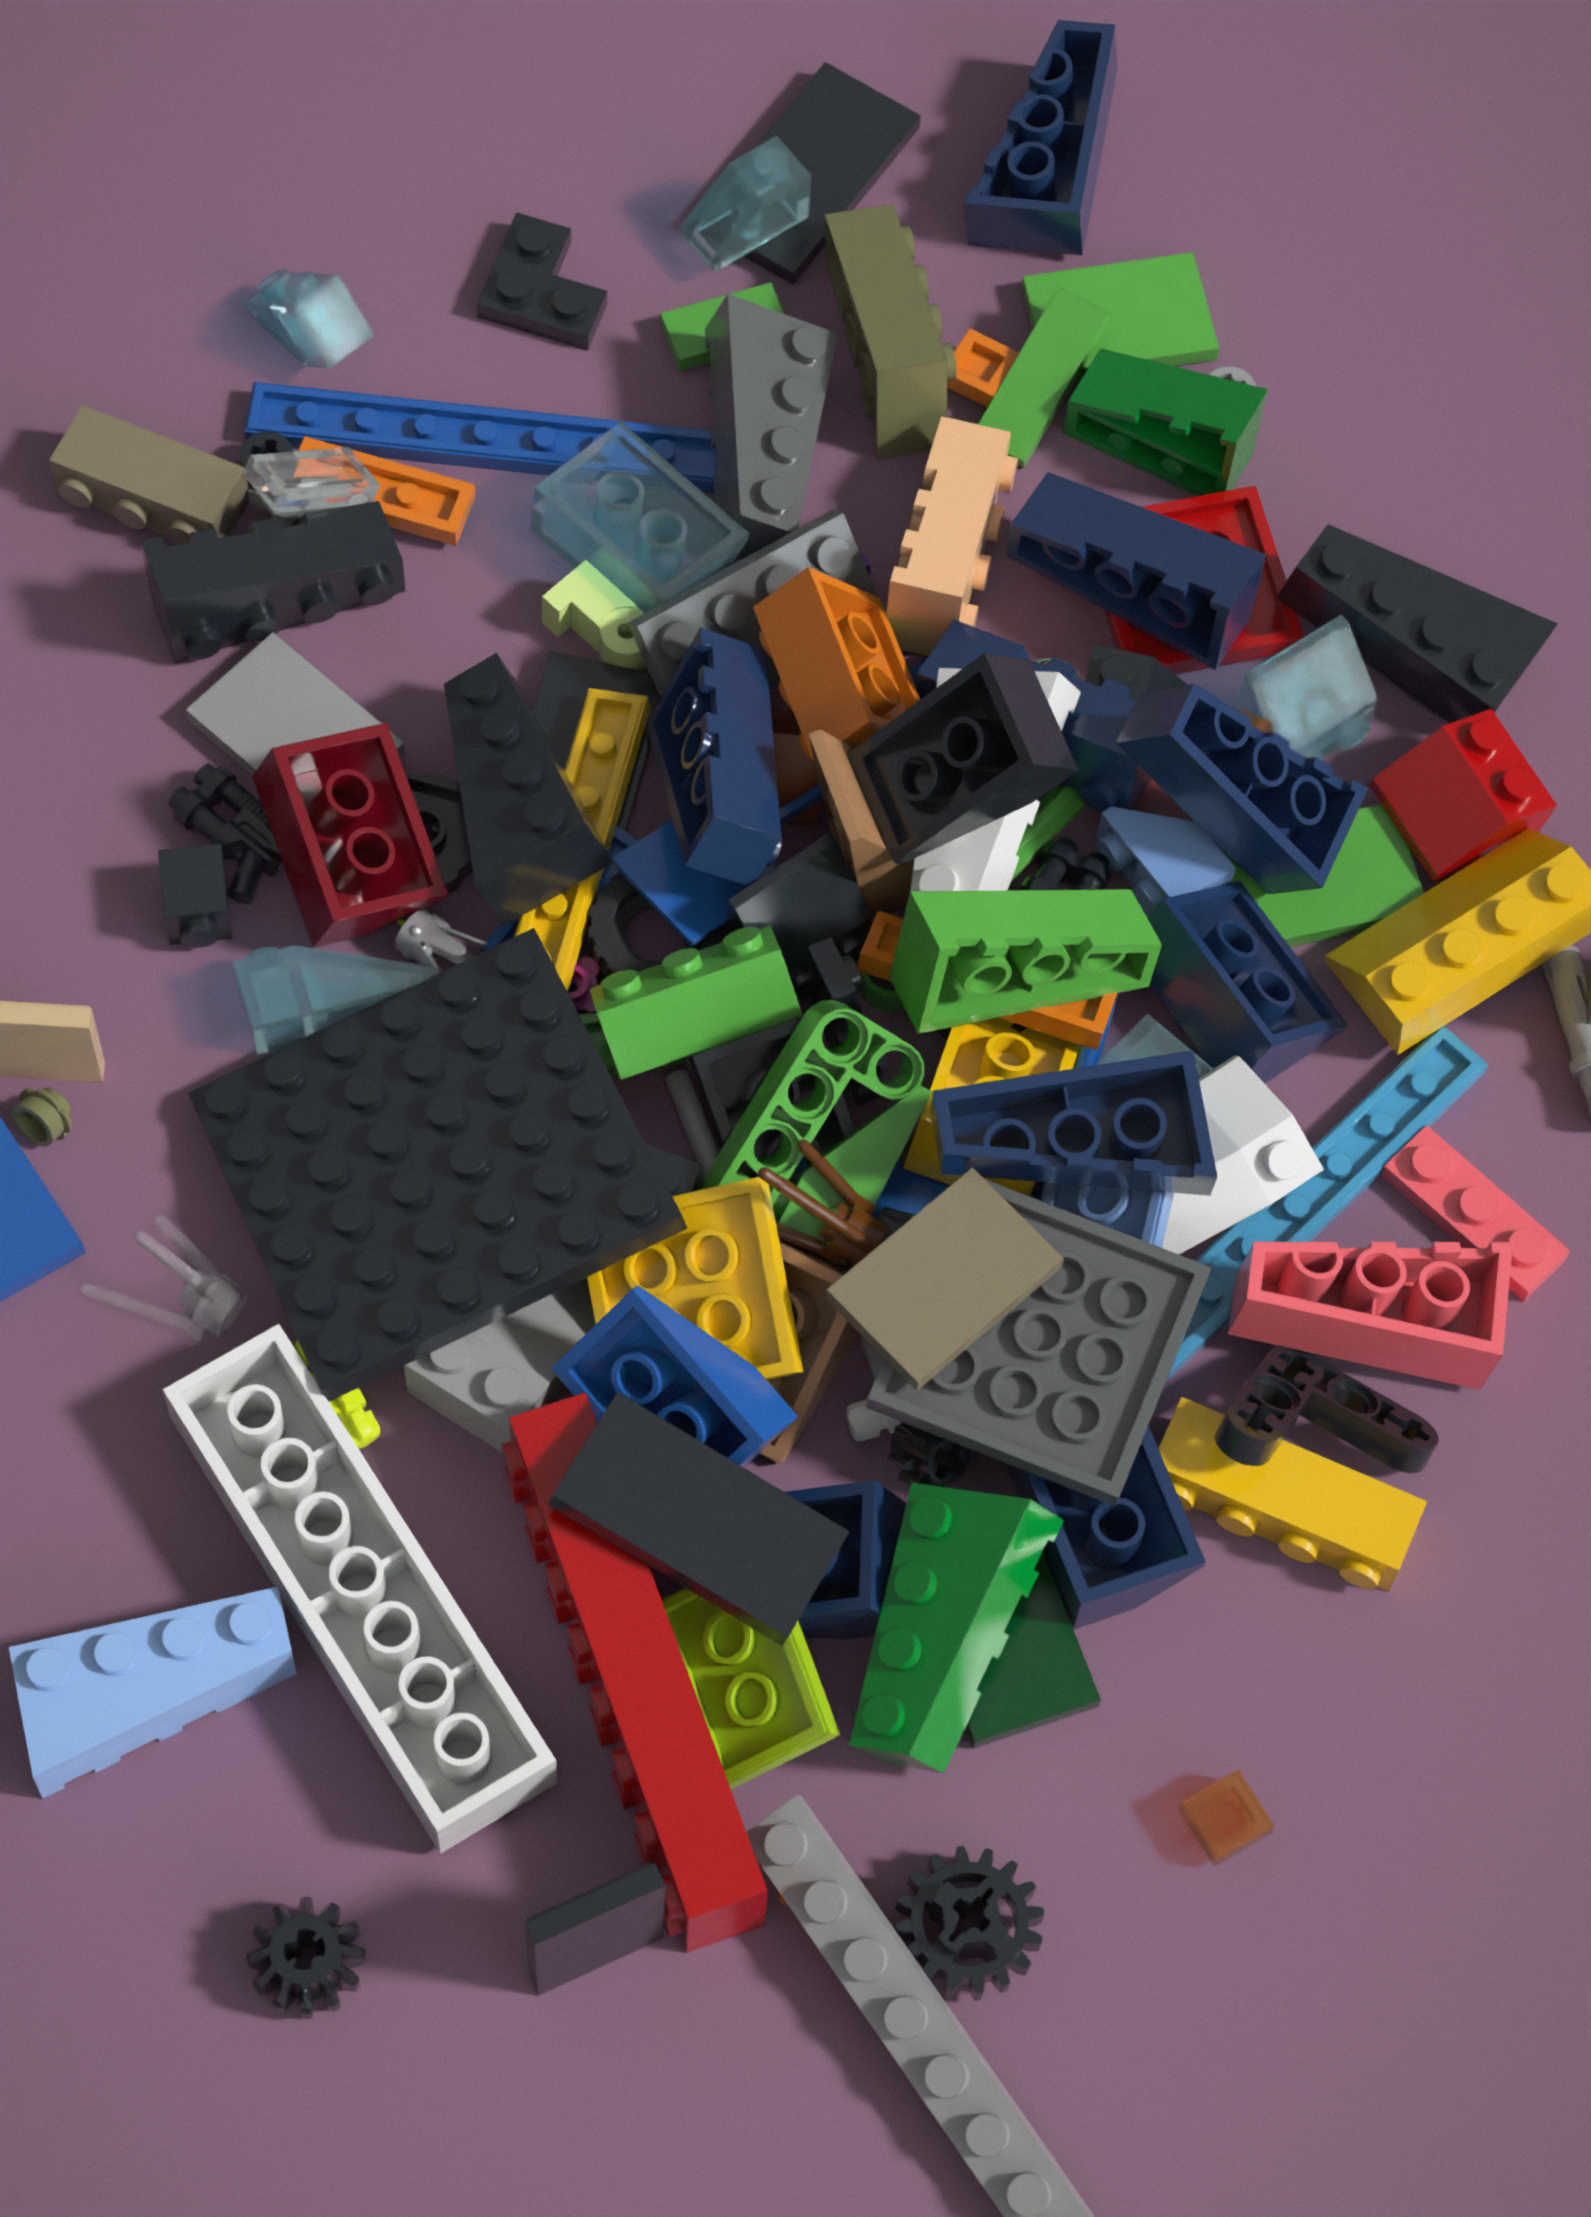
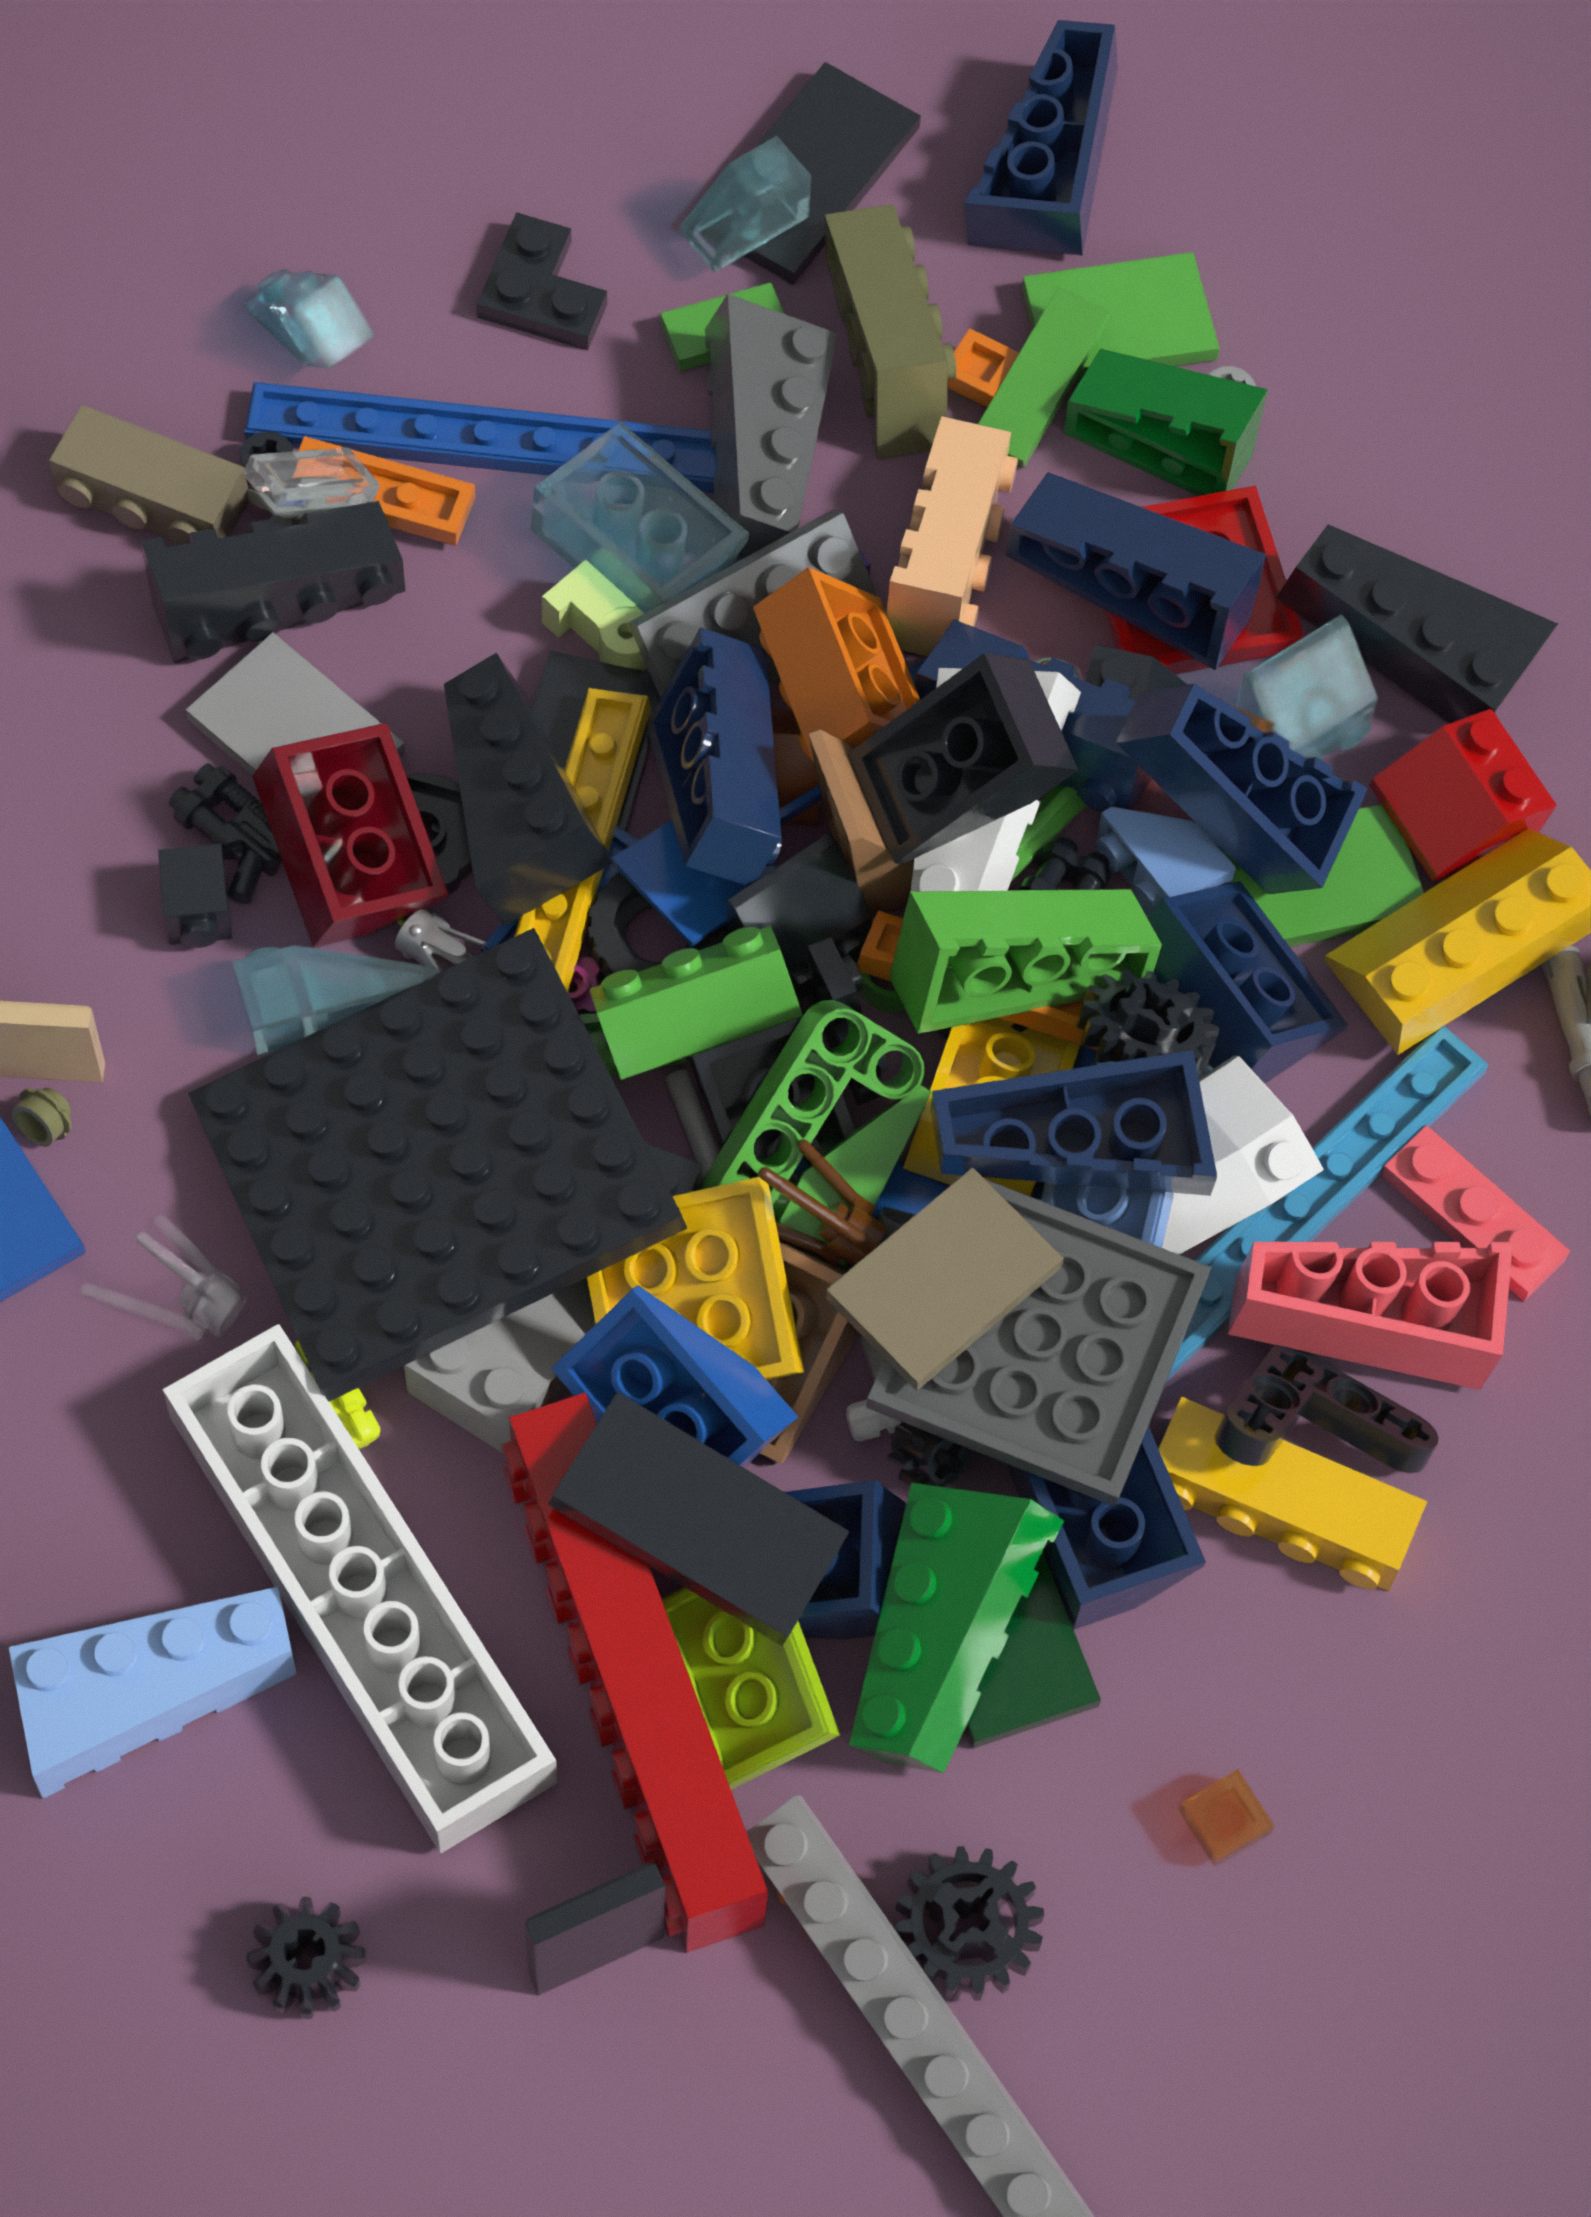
(1145, 1020): none -> black gear

